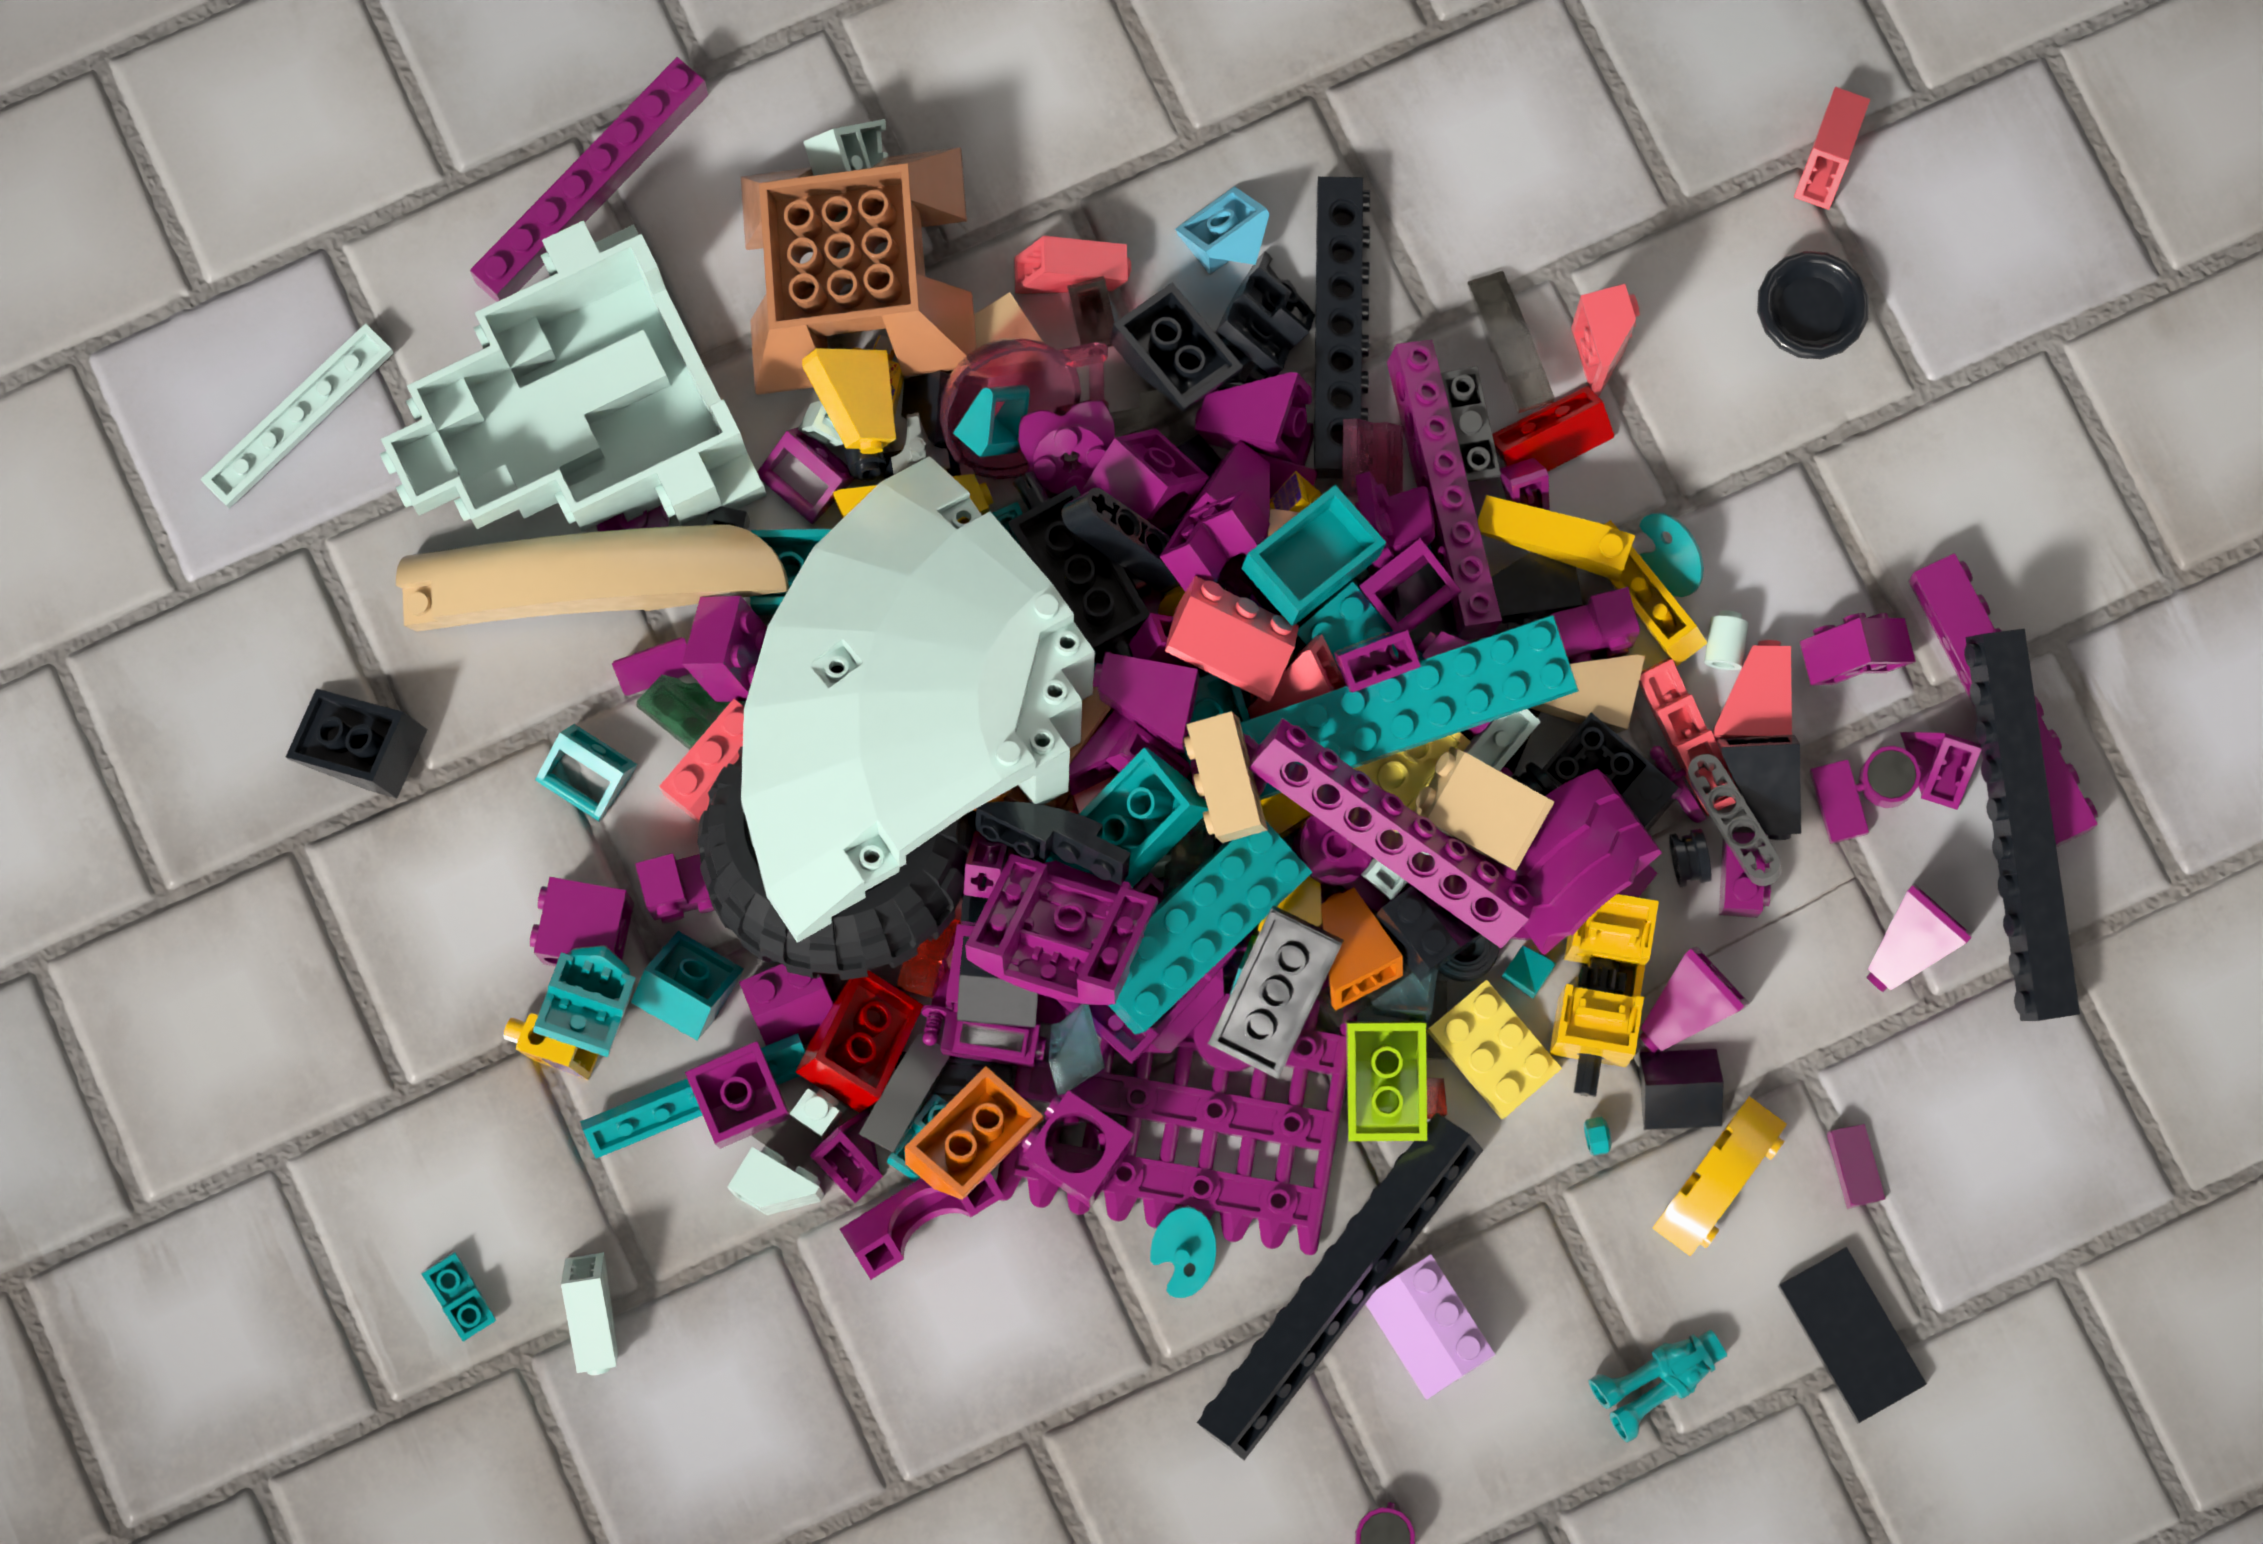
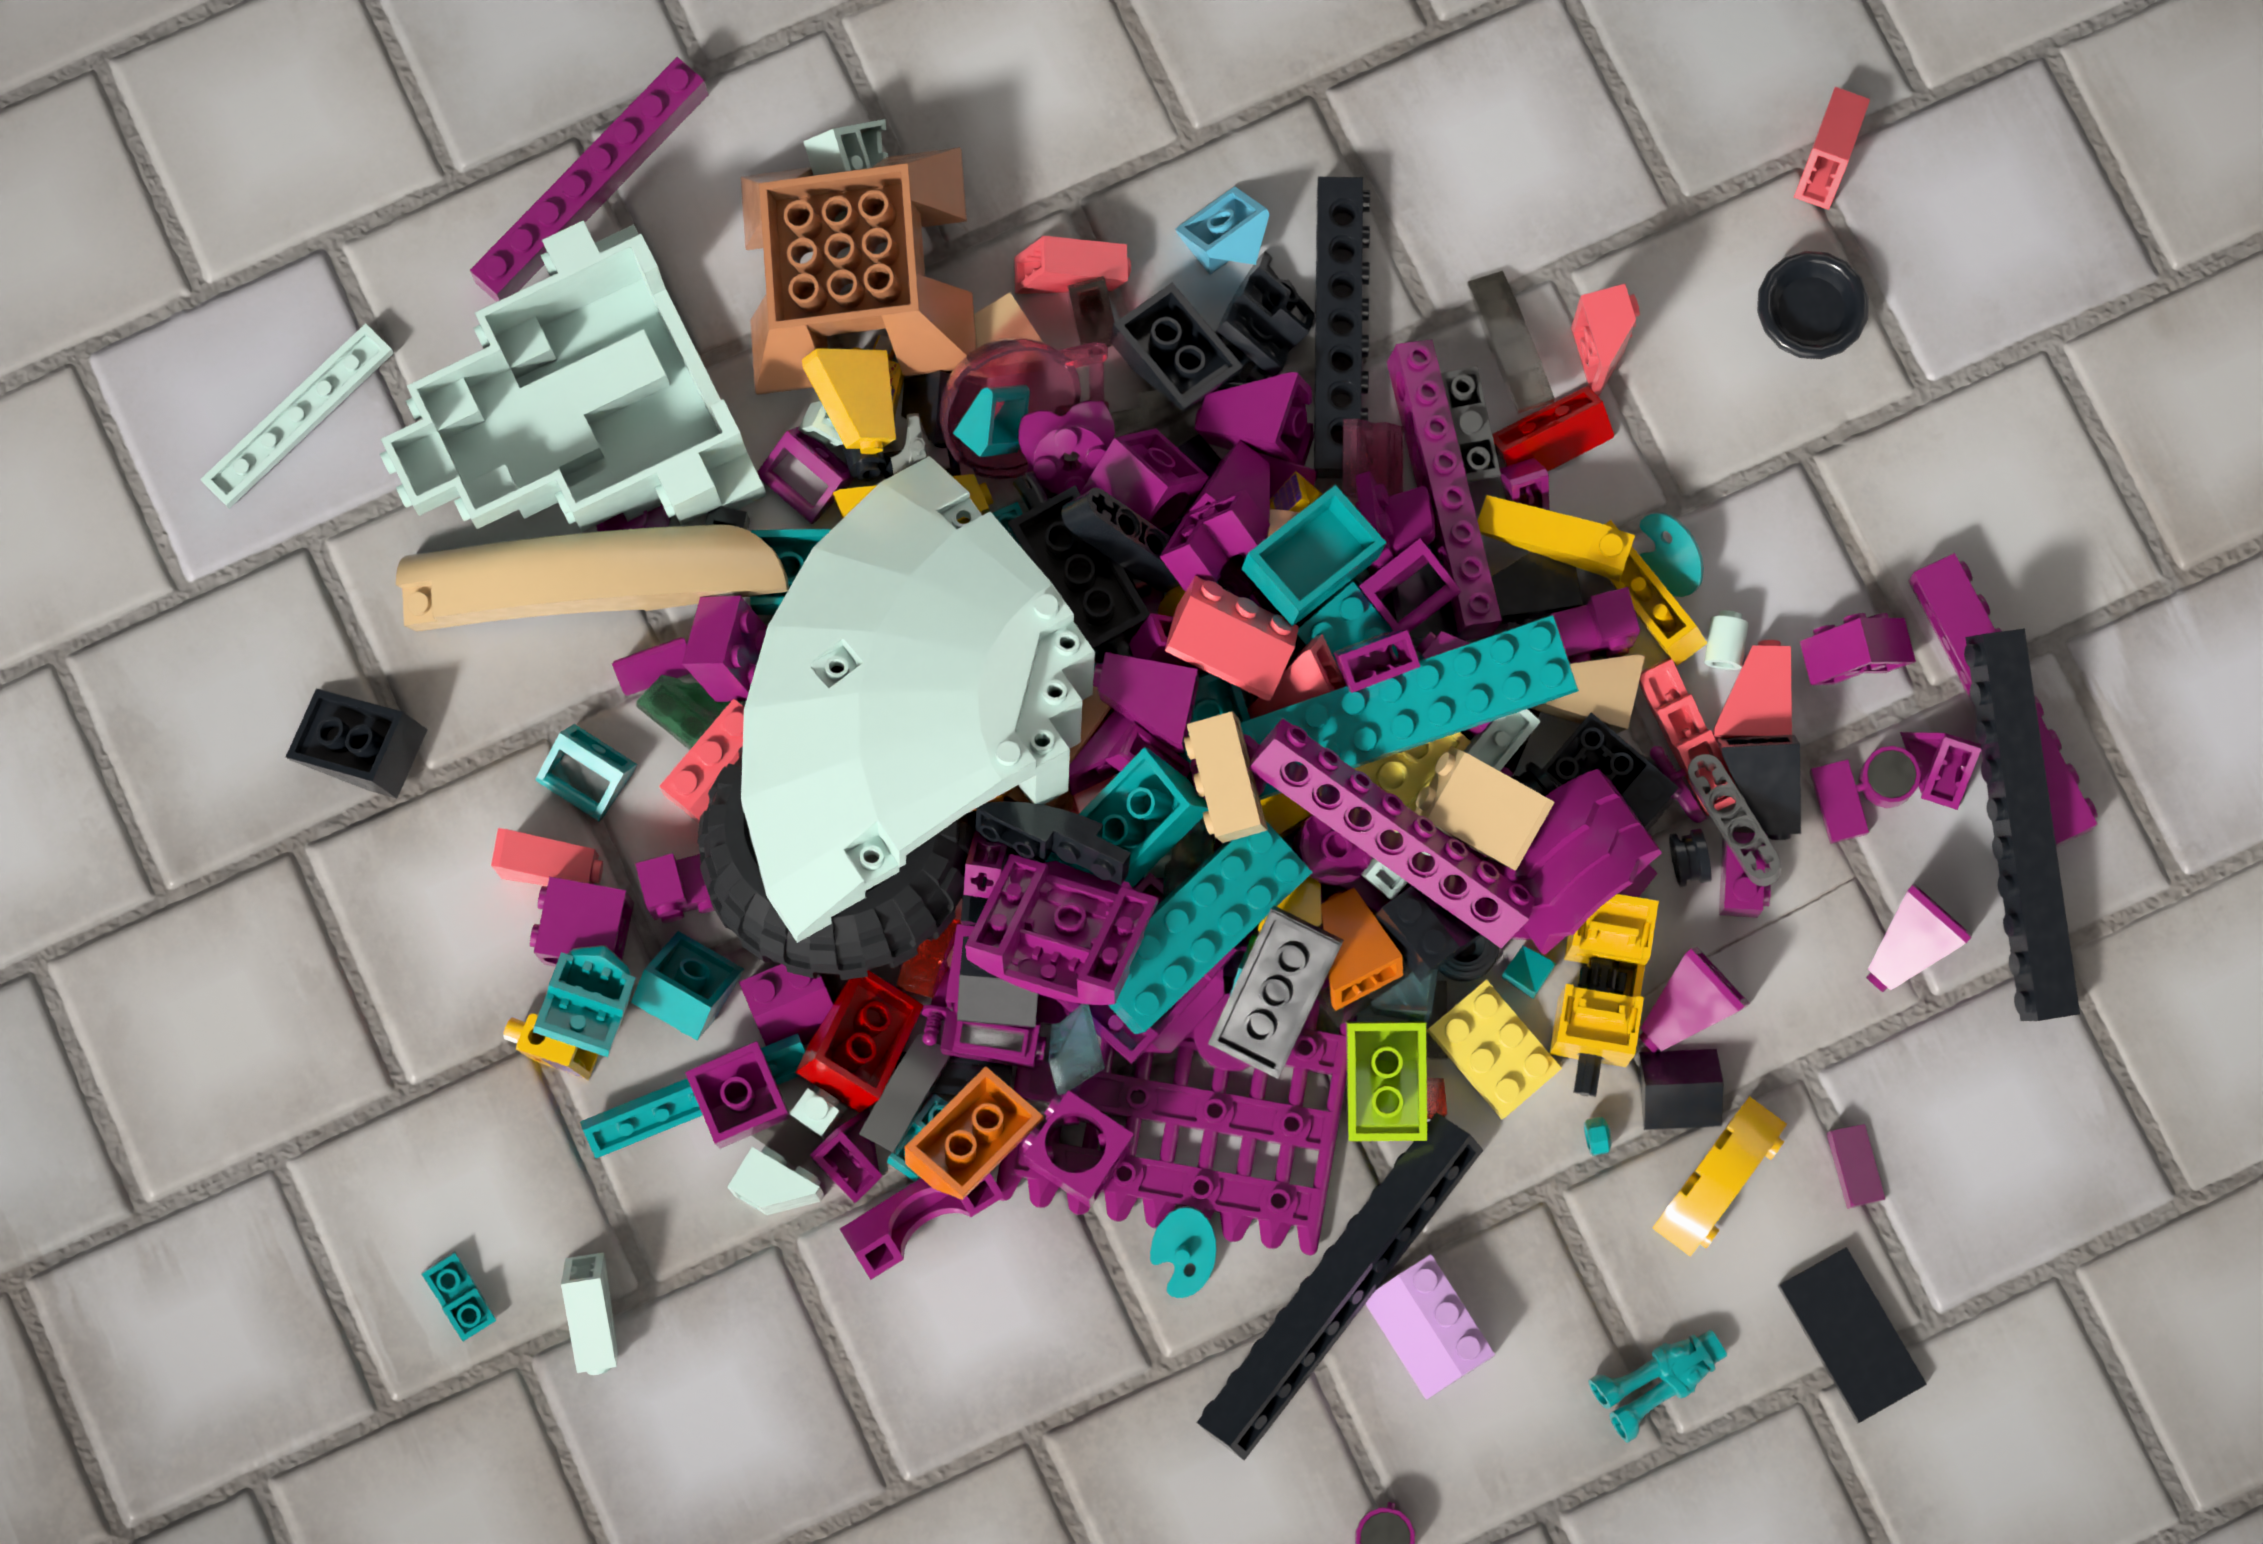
(535, 858): none -> coral slope

